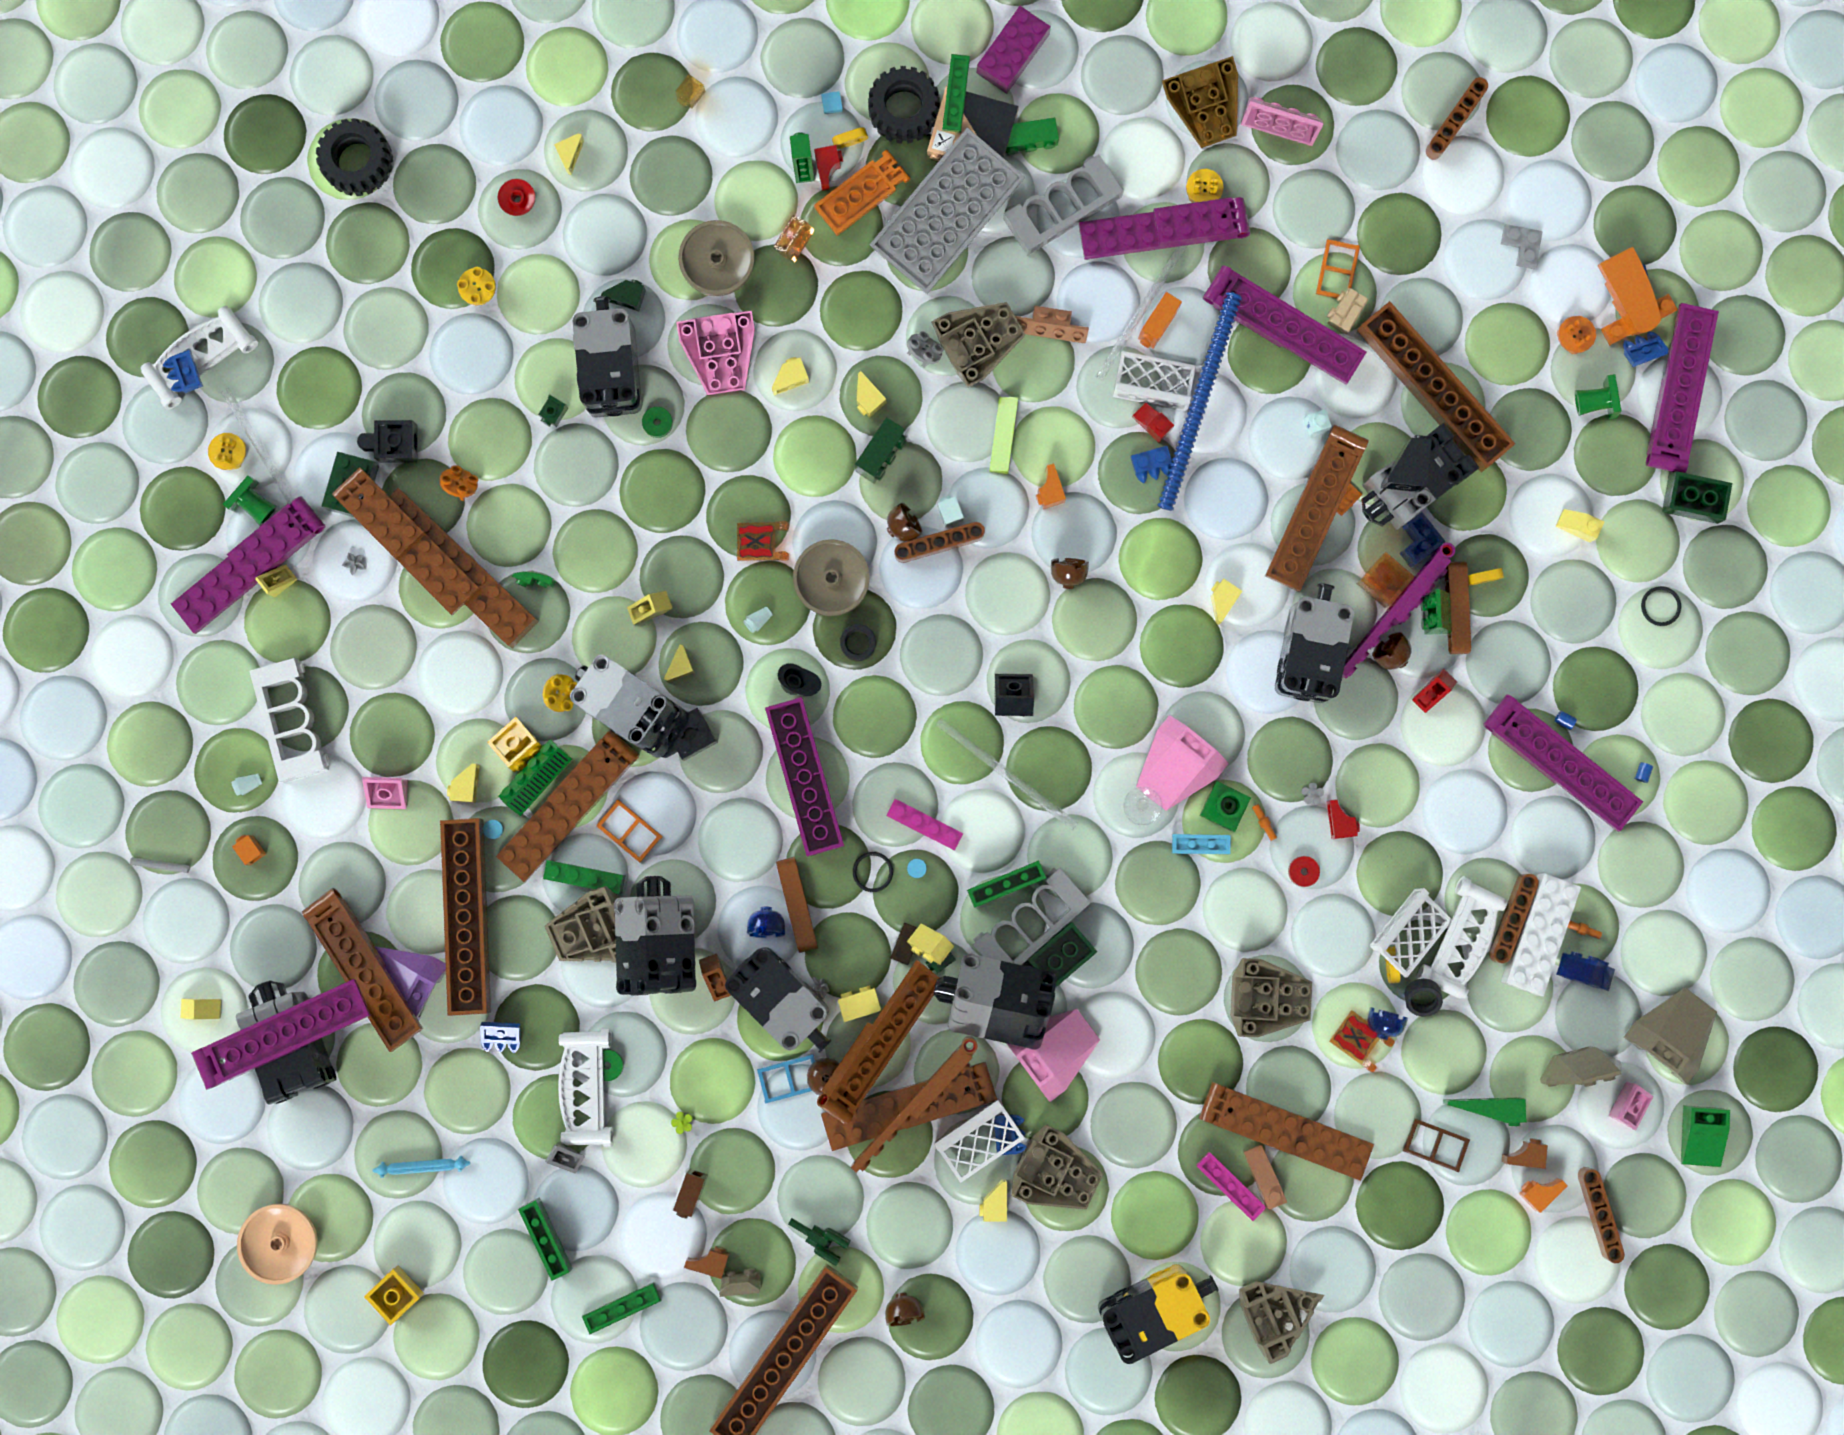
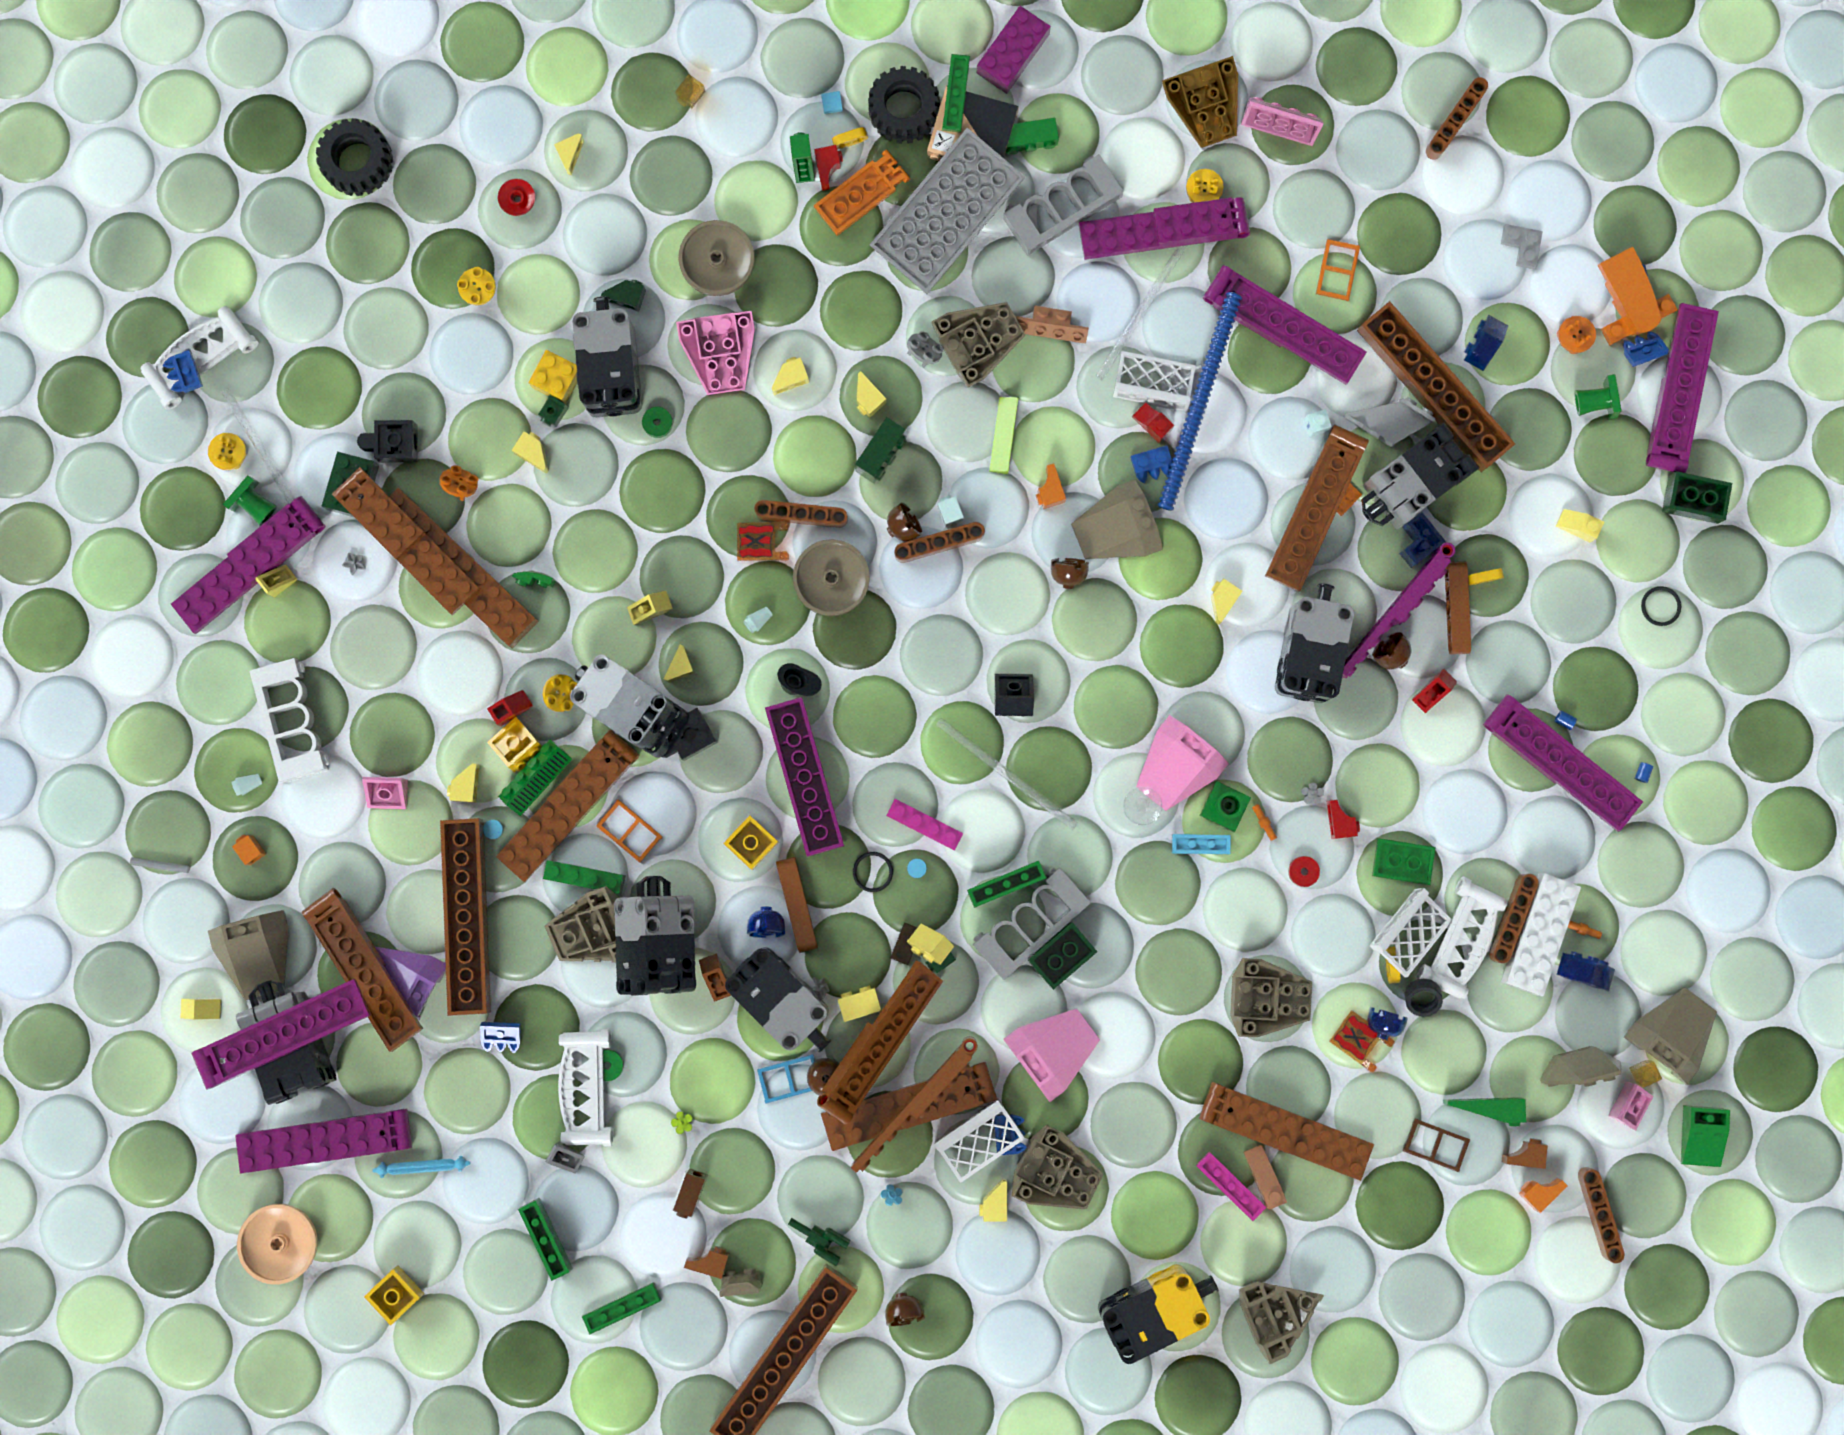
(253, 950): none -> dark tan wedge
(323, 1141): none -> magenta hinge
(509, 707): none -> red slope
(531, 450): none -> light yellow slope
(554, 376): none -> yellow brick
(751, 842): none -> yellow brick
(793, 508): none -> dark orange beam
(794, 238): clear orange brick -> none
(858, 628): black tyre -> none
(891, 1195): none -> medium azure plant
(999, 1000): black piece -> none
(1118, 525): none -> dark tan wedge
(1159, 320): orange window -> none
(1347, 311): tan brick -> none
(1385, 580): clear orange brick -> none
(1392, 421): none -> light grey piece
(1403, 861): none -> green tile
(1410, 467): black slope -> none
(1436, 613): green slope -> none
(1488, 339): none -> clear blue brick
(1645, 1073): none -> clear yellow brick

